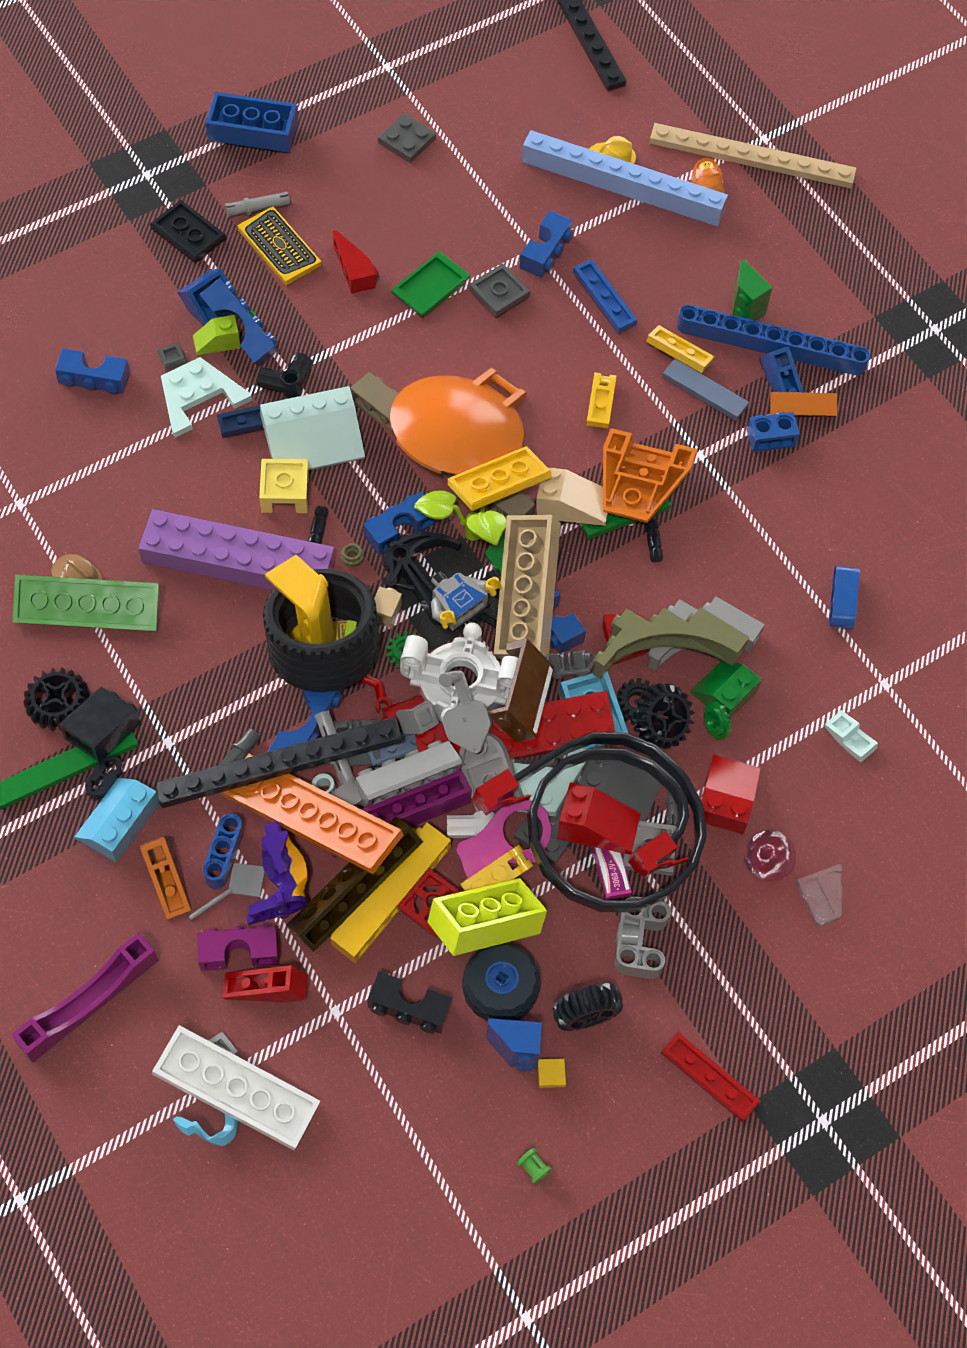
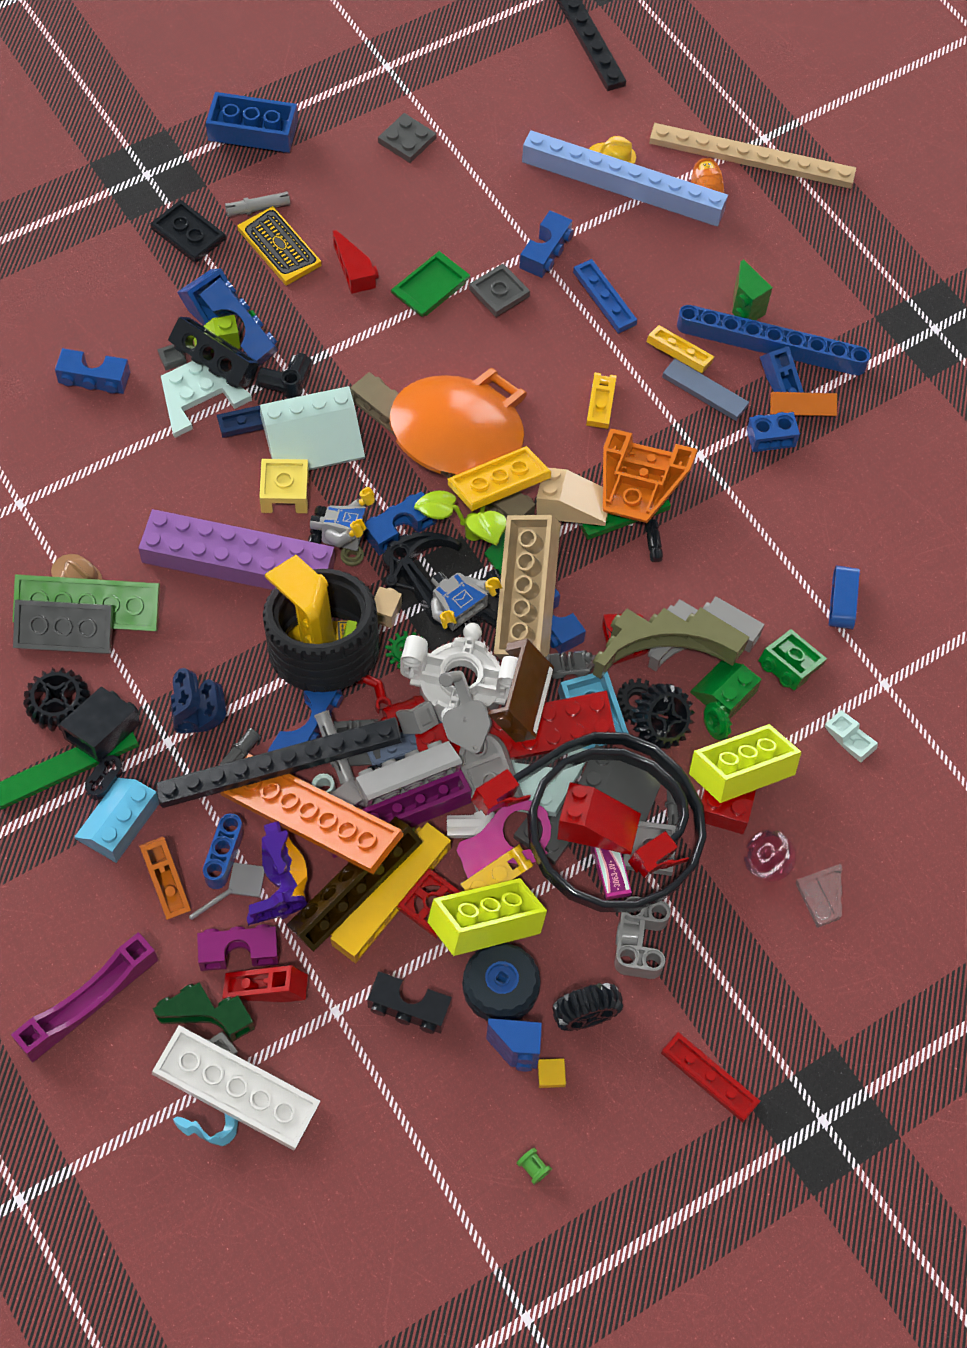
(62, 626): none -> dark grey plate
(195, 707): none -> dark blue piece
(195, 1007): none -> dark green arch
(242, 365): none -> black brick
(344, 524): none -> torso
(744, 763): none -> neon yellow brick
(791, 660): none -> green plate

